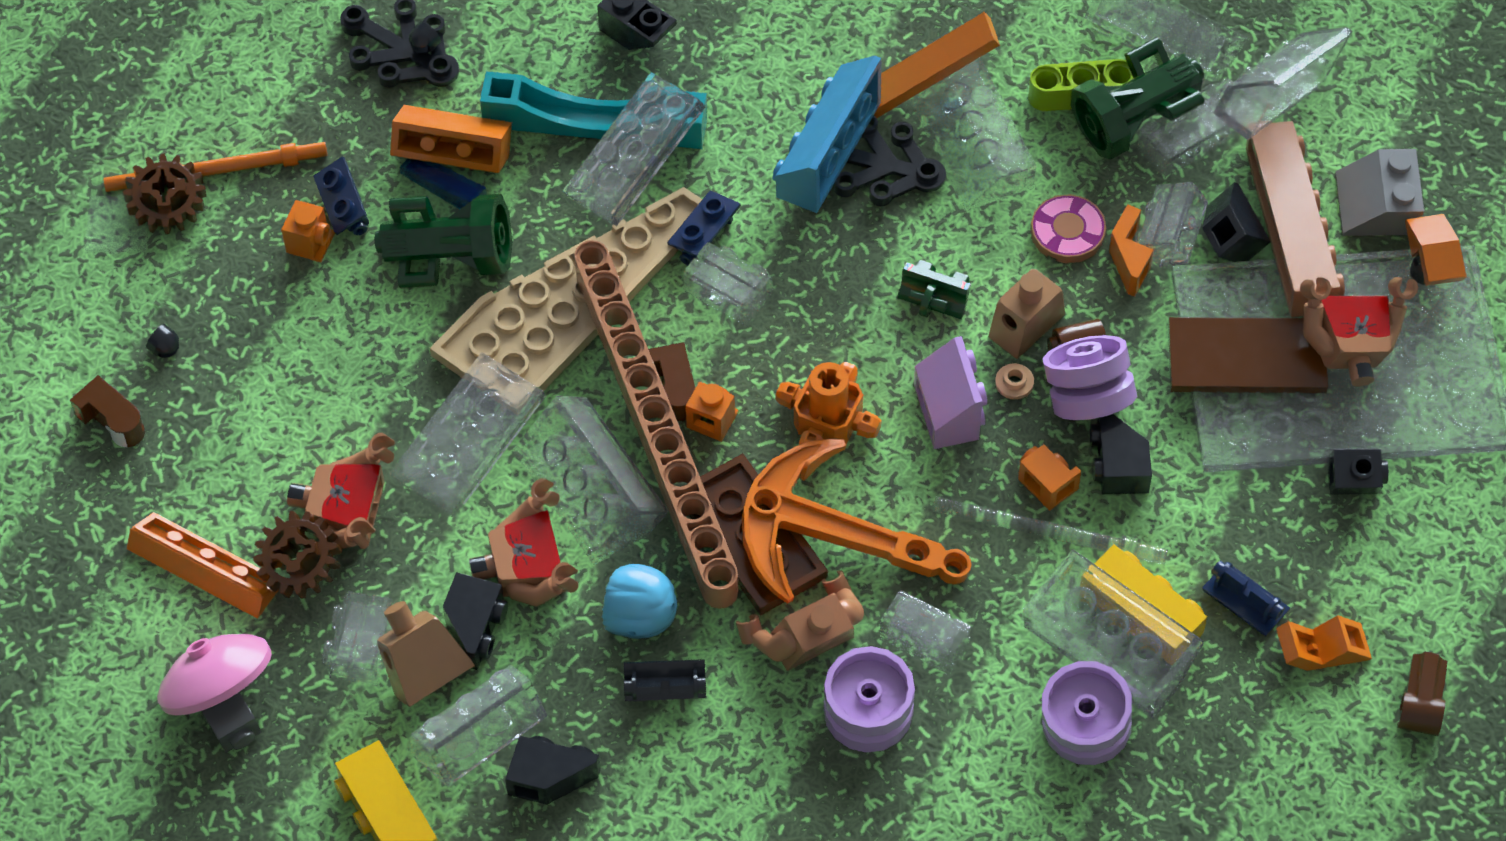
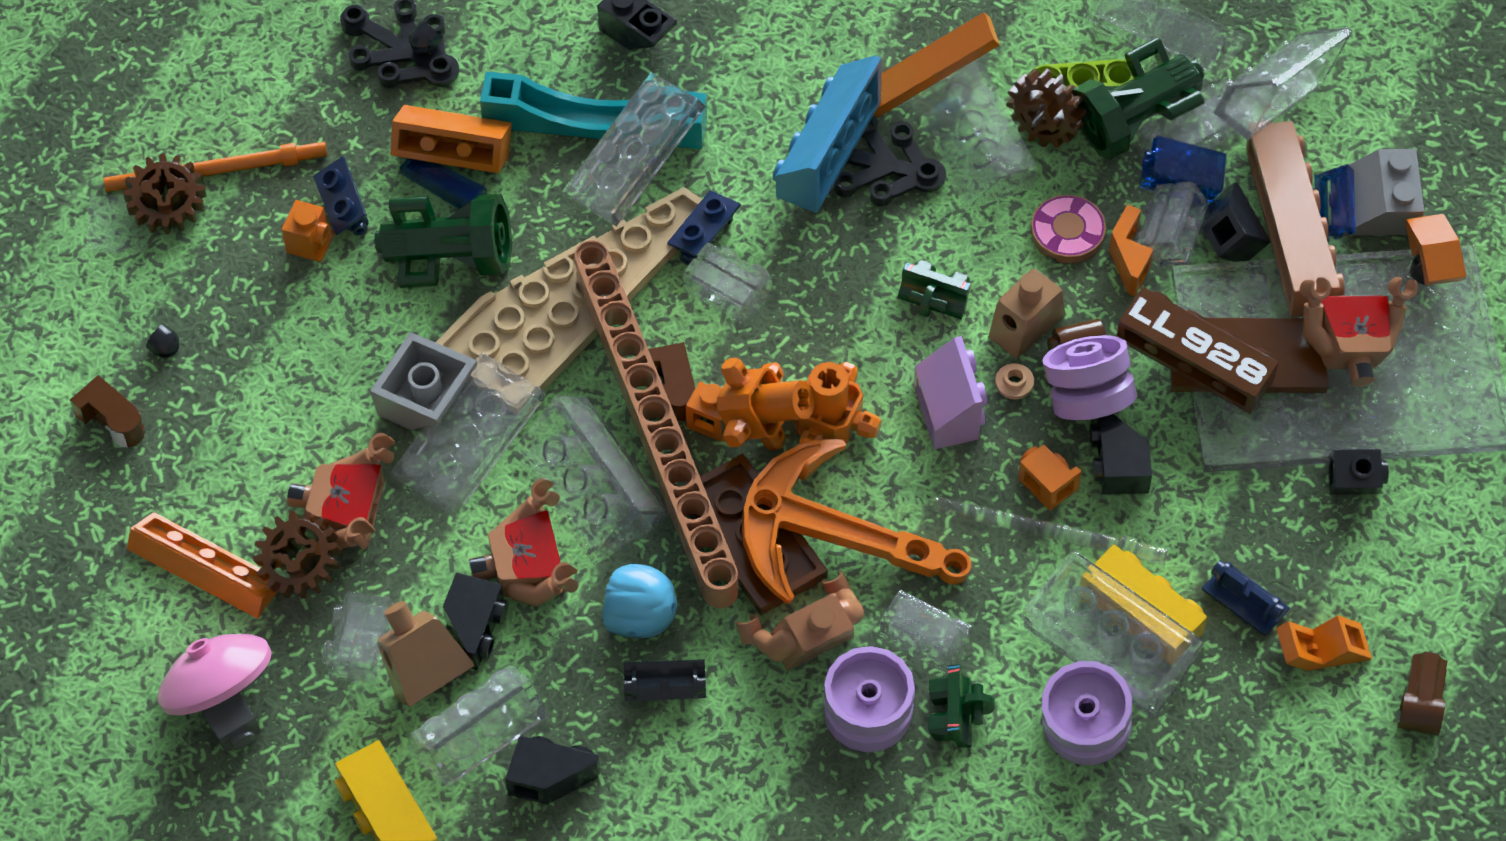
(420, 383): none -> light grey slope
(758, 403): none -> orange piece
(965, 707): none -> dark green hips
(1046, 108): none -> reddish brown gear
(1183, 162): none -> clear blue hinge
(1197, 349): none -> reddish brown brick
(1340, 199): none -> clear blue tile

